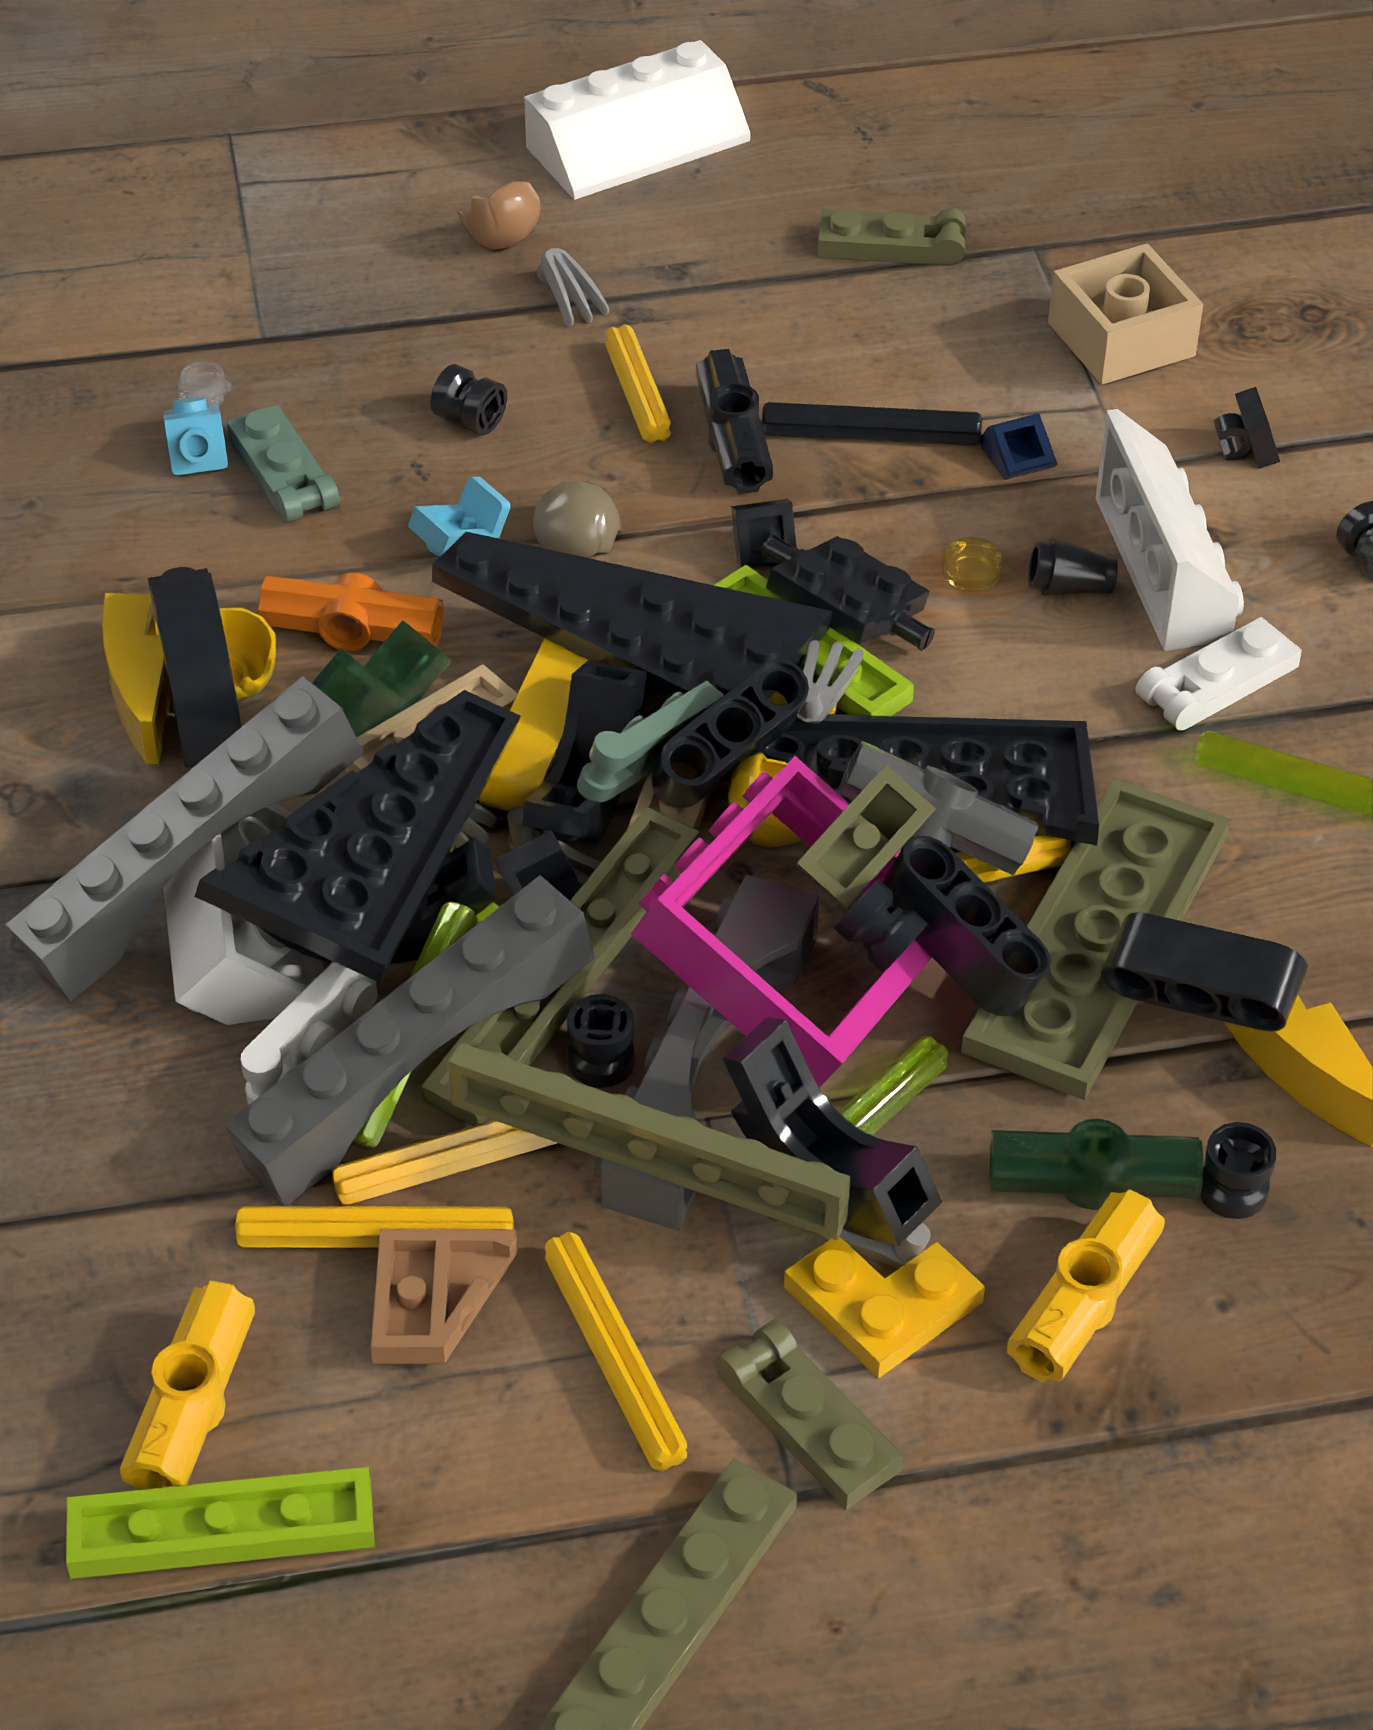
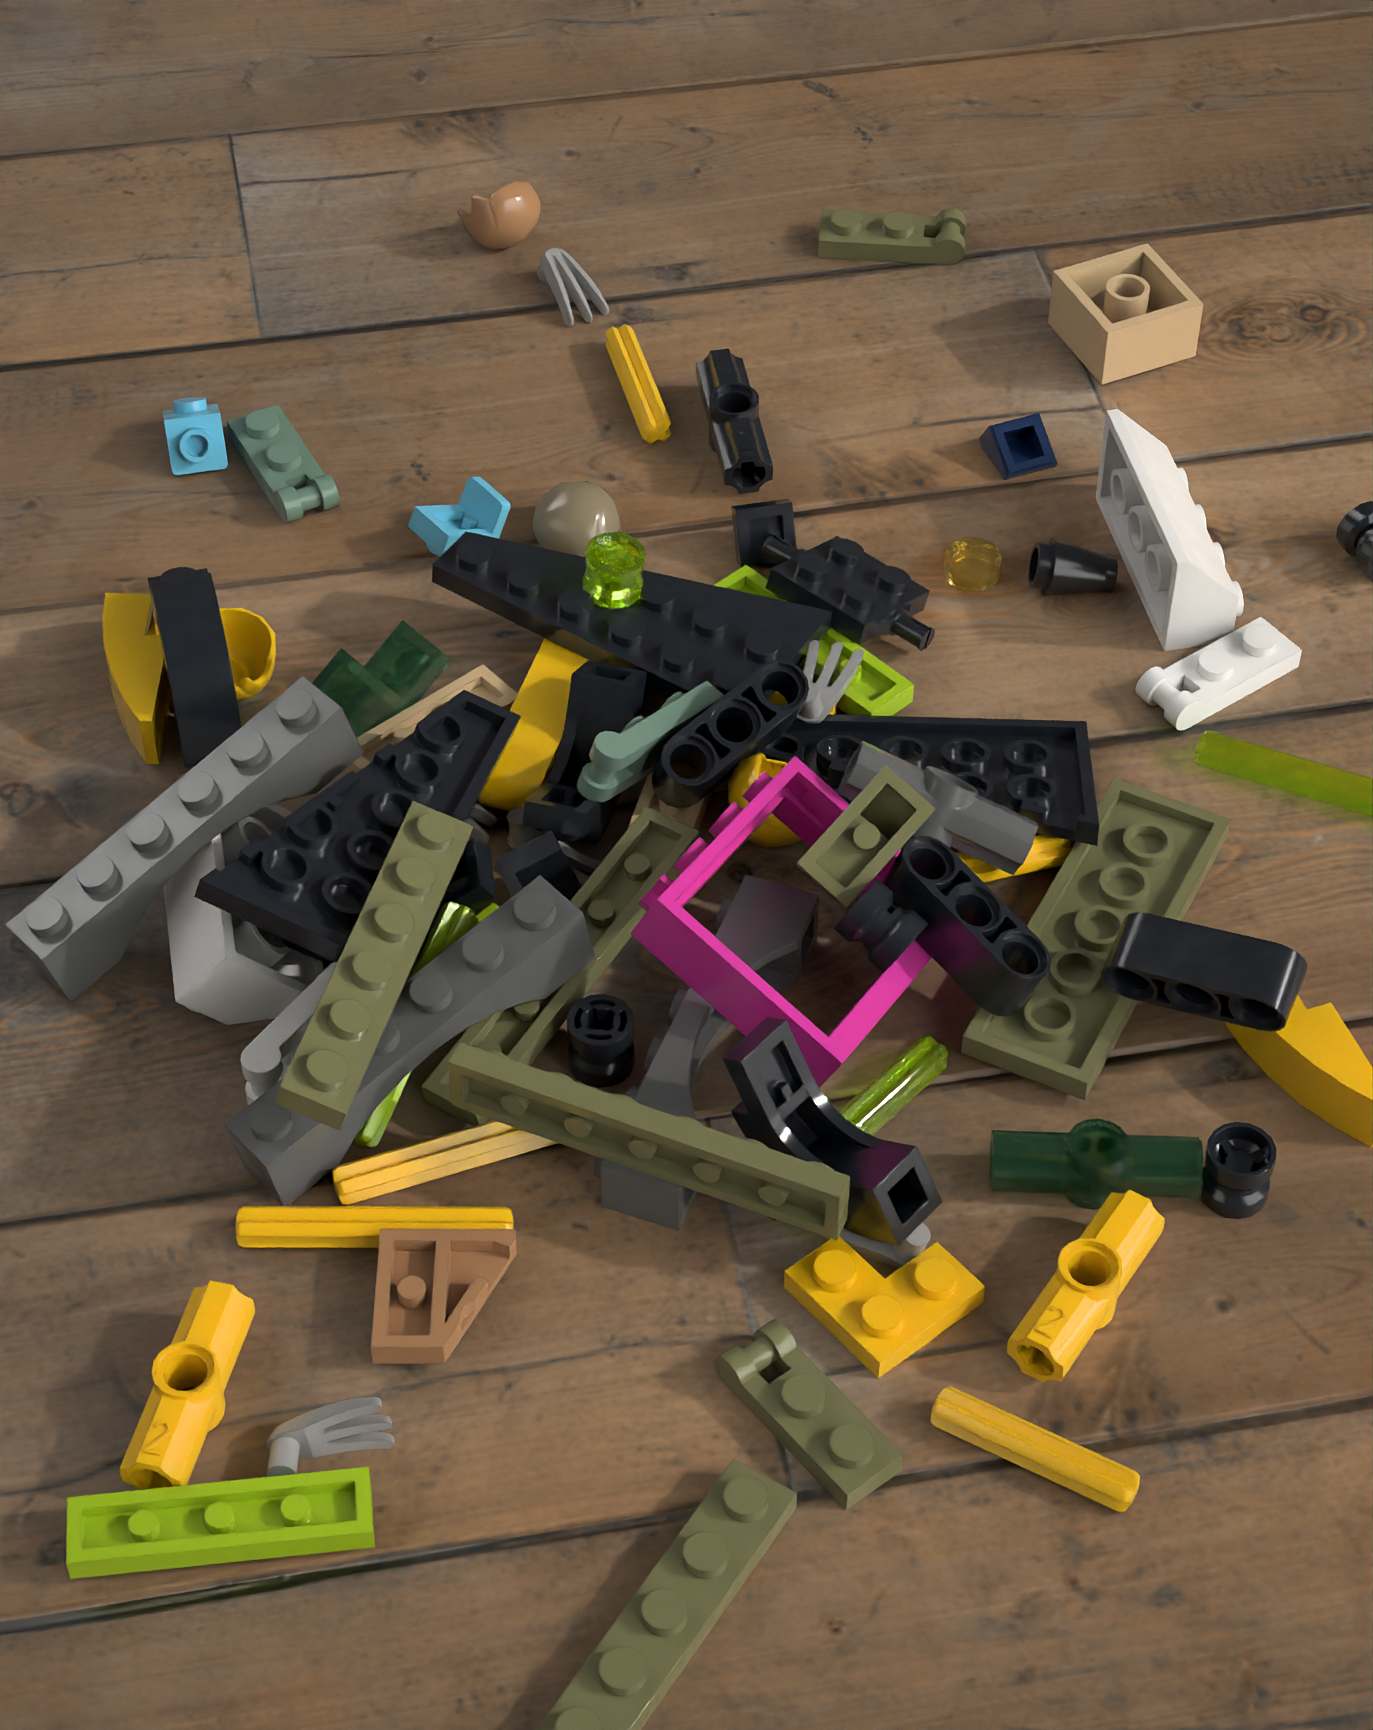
(204, 380): clear plate -> none
(328, 1431): none -> light grey piece
(348, 610): orange piece -> none
(373, 967): none -> olive plate
(464, 397): black wheel -> none
(614, 569): none -> clear neon green wheel
(616, 1352): yellow axle -> none
(635, 119): white slope -> none
(871, 423): black axle -> none
(1035, 1449): none -> yellow axle
(1248, 431): black tile -> none

